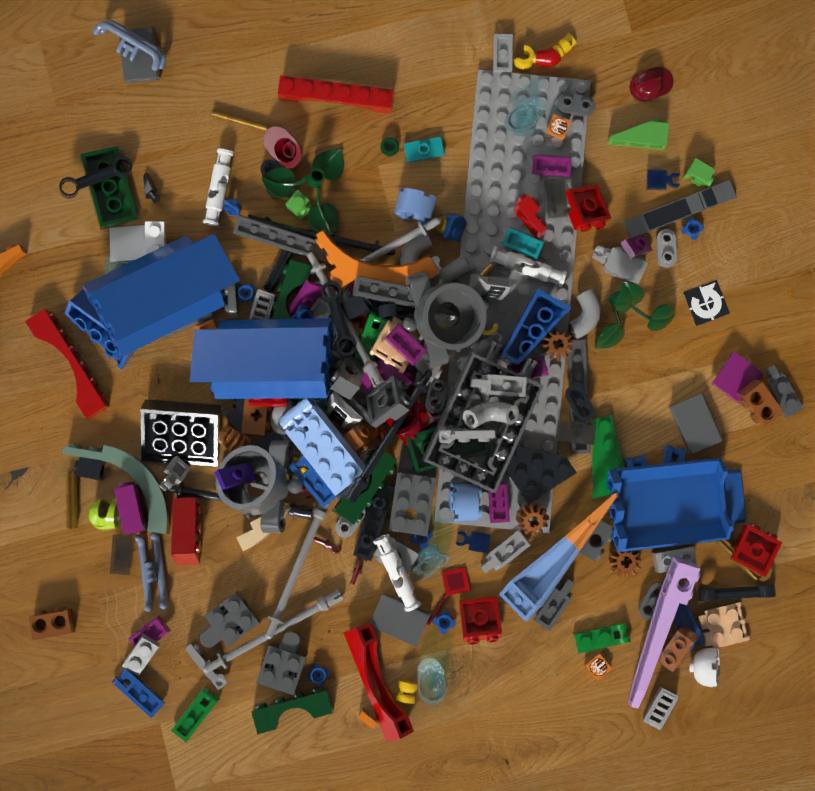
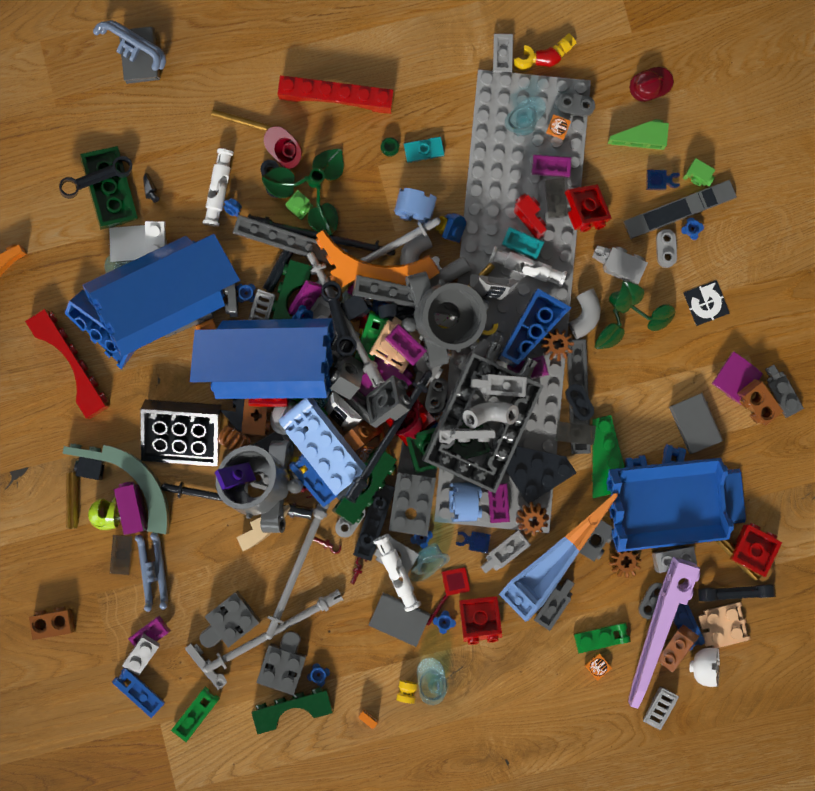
(175, 473): light grey plate -> none
(186, 531): red wedge -> none
(391, 717): red arch -> none
(636, 246): magenta plate -> none

